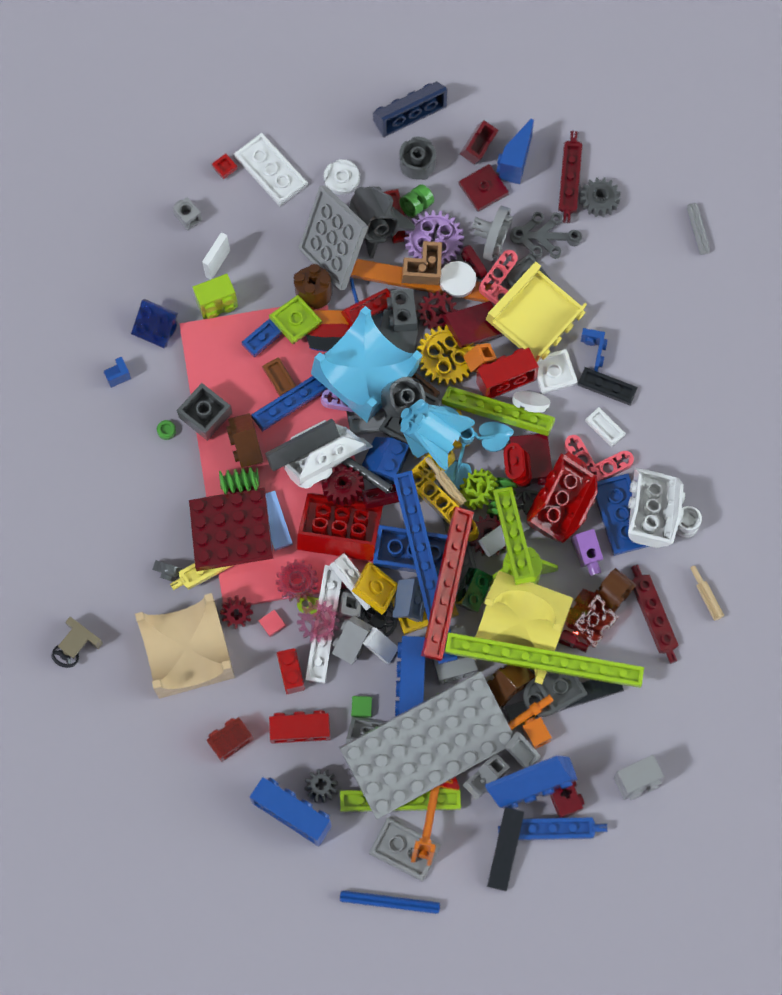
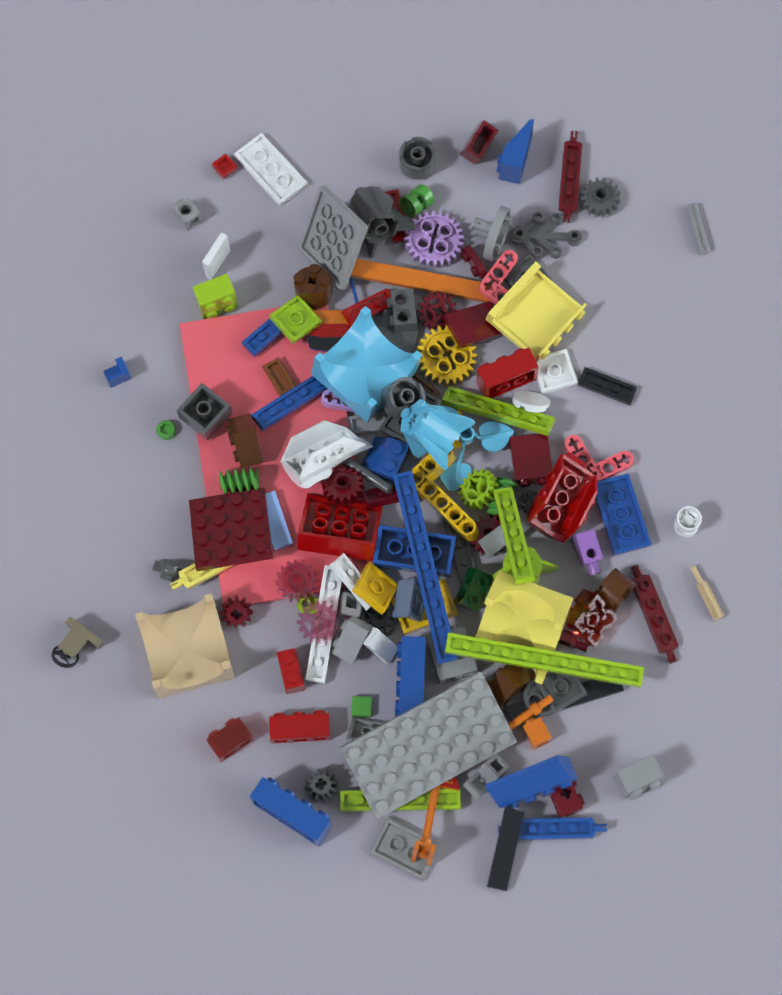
(155, 323): clear blue plate -> none
(272, 623): coral tile -> none
(302, 444): dark grey tile -> none
(341, 177): white tile -> none
(390, 902): blue axle -> none
(410, 108): dark blue slope -> none
(424, 270): medium nougat brick -> none
(446, 483): tan axle -> none
(447, 584): red plate -> none
(457, 279): white tile -> none
(479, 355): orange brick -> none
(483, 187): dark red plate -> none
(517, 464): red brick -> none
(522, 750): light grey tile -> none
(592, 338): blue bracket -> none
(605, 427): white tile -> none
(655, 508): white slope -> none

